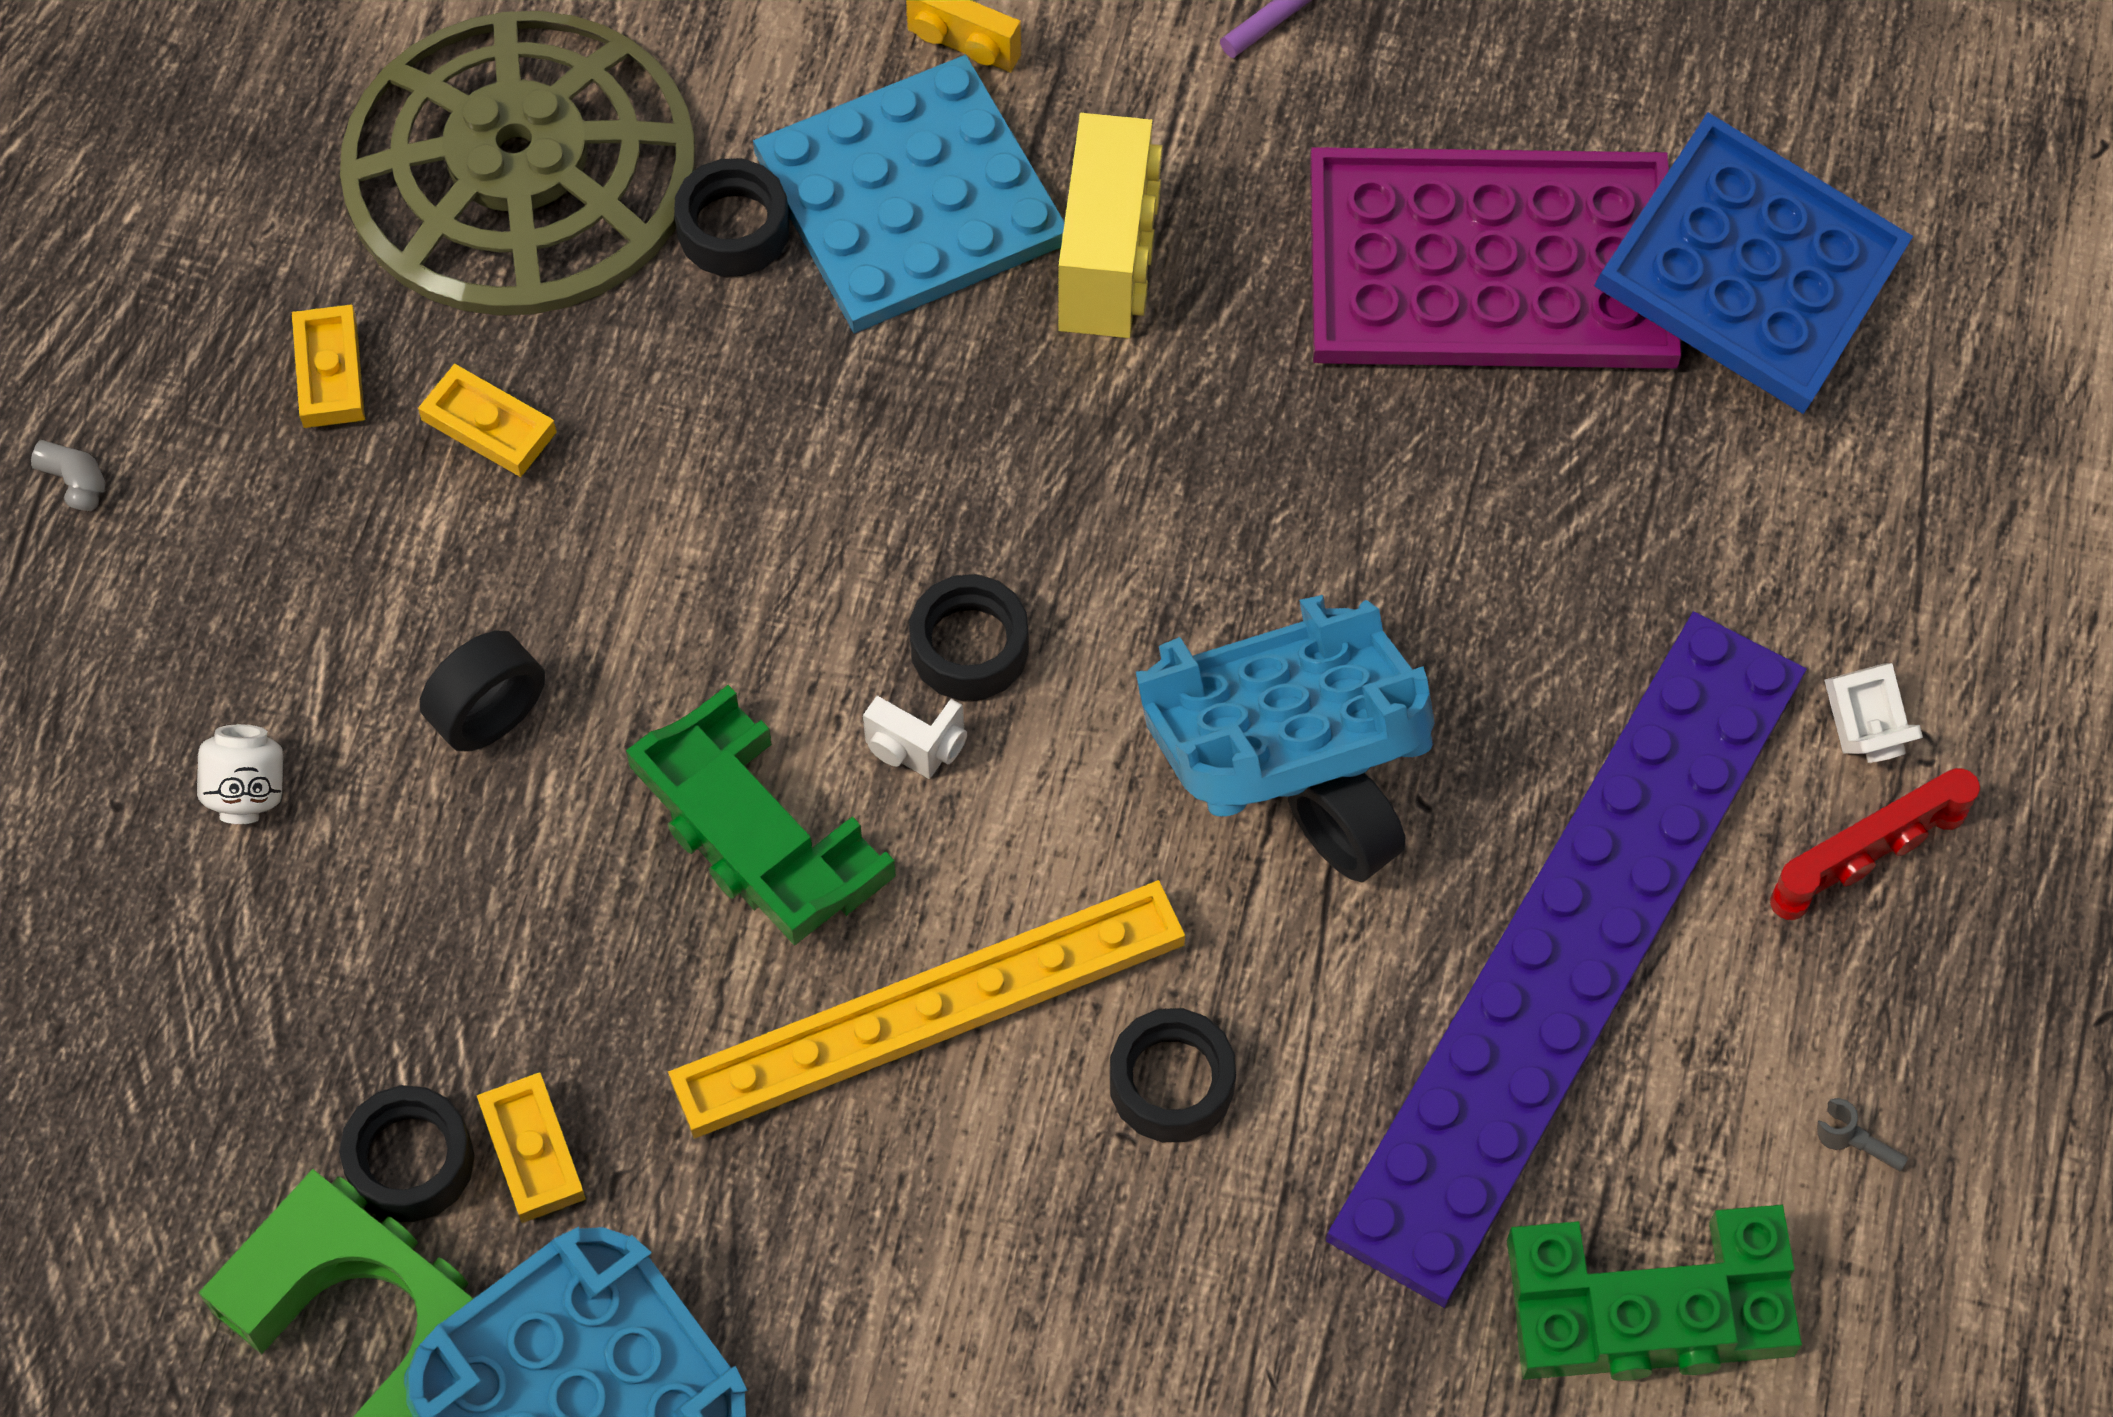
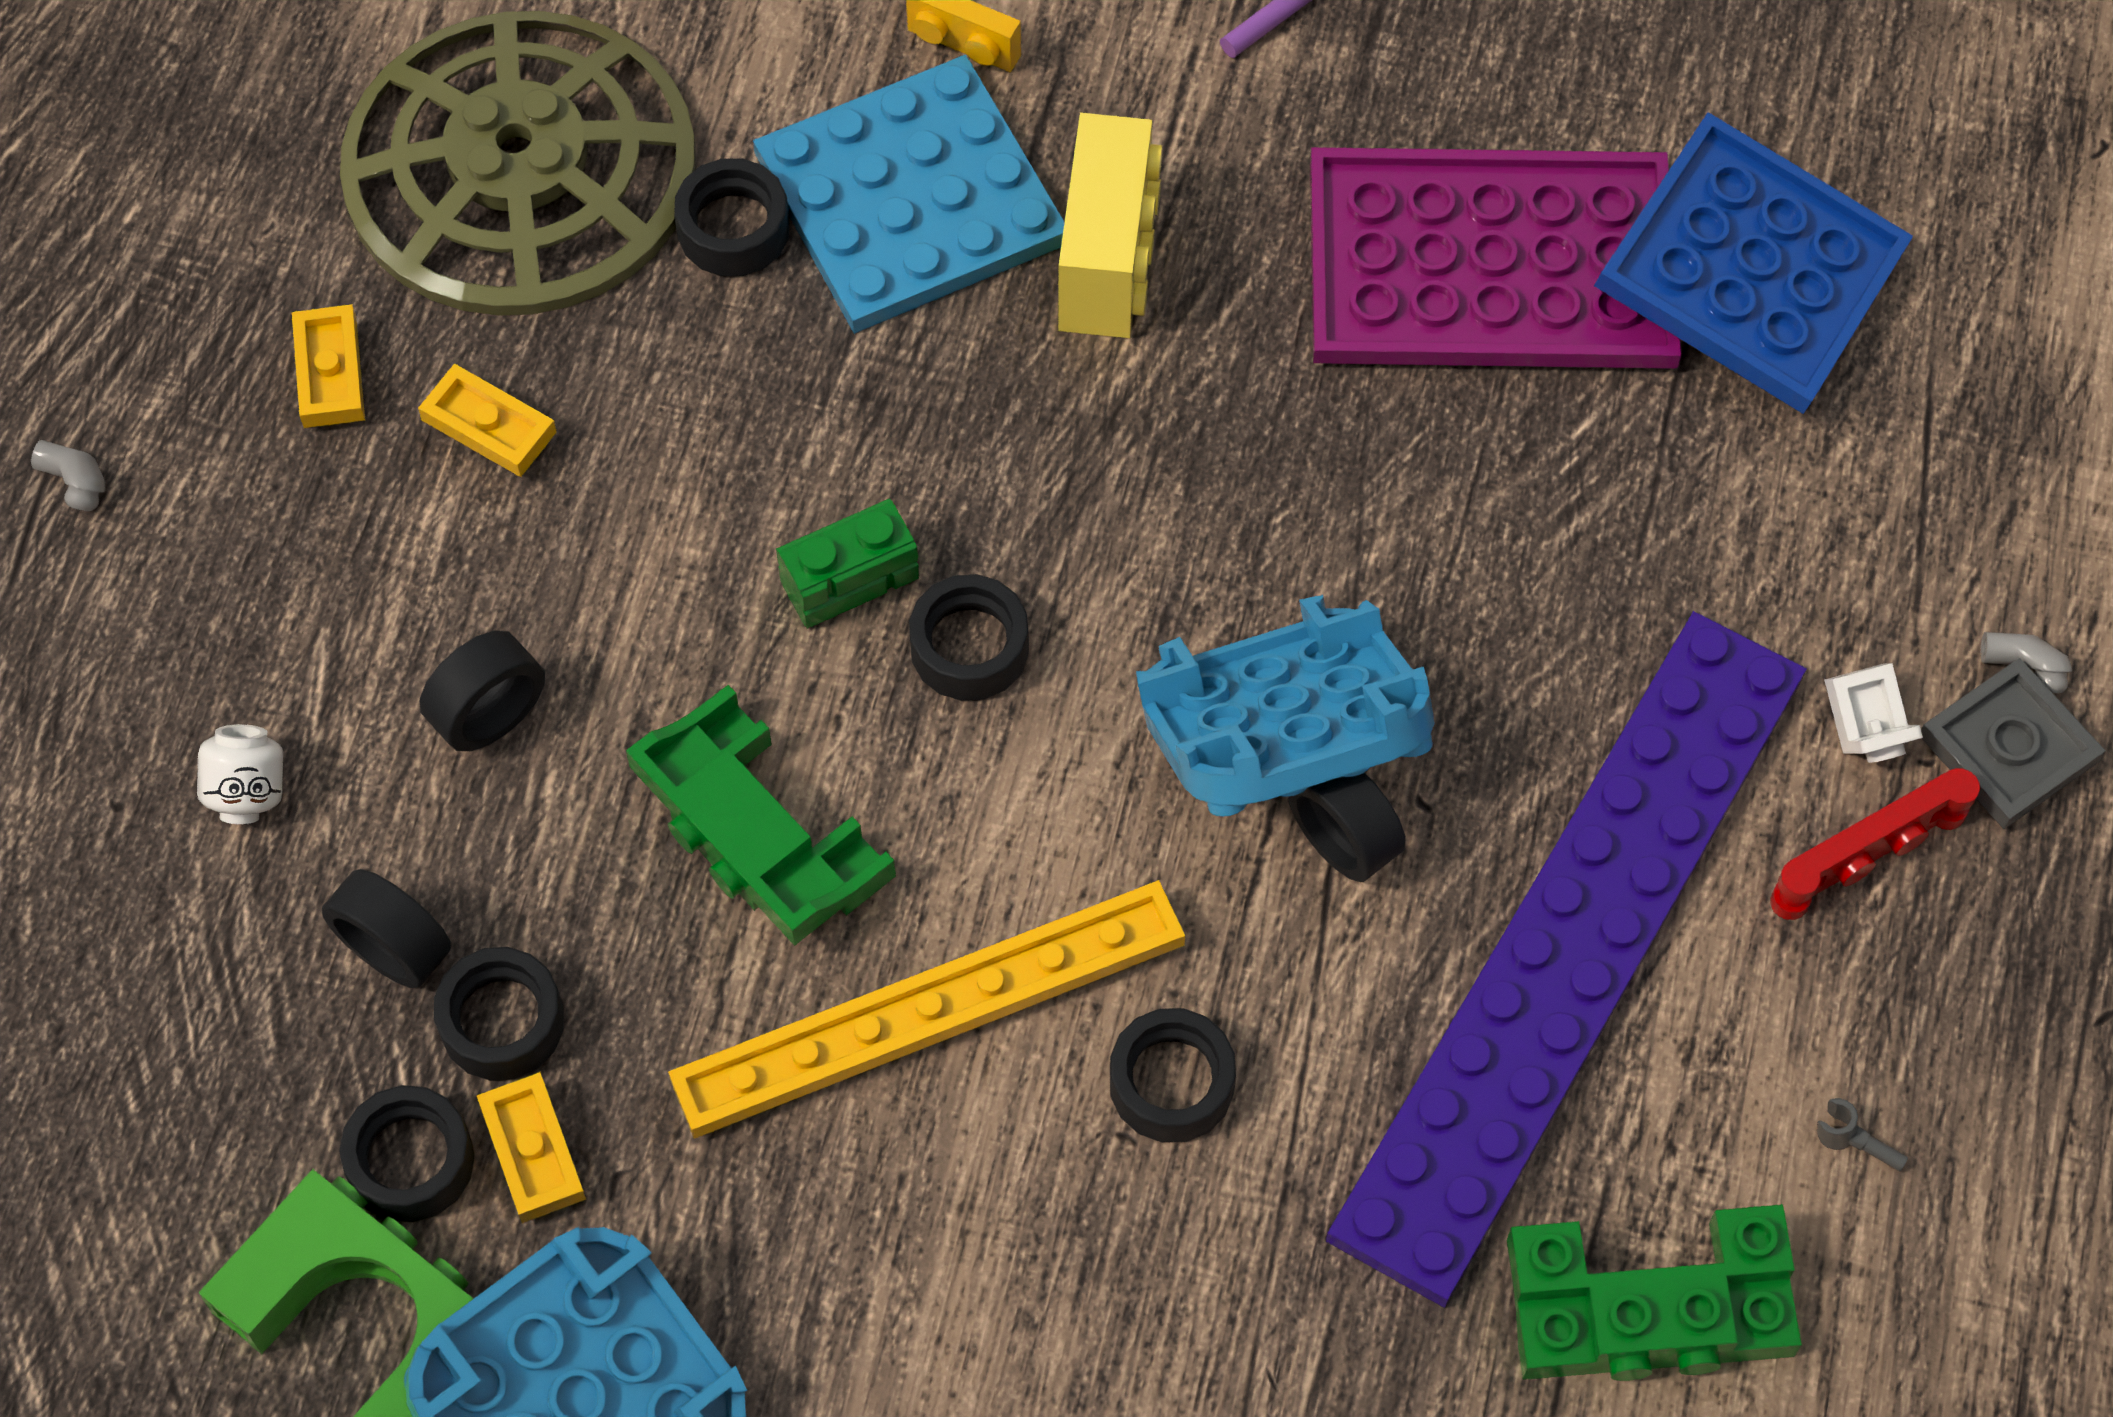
(386, 928): none -> black tyre
(478, 971): none -> black tyre
(848, 563): none -> green brick
(904, 739): white bracket -> none
(2013, 741): none -> dark grey plate
(2049, 663): none -> light grey arm

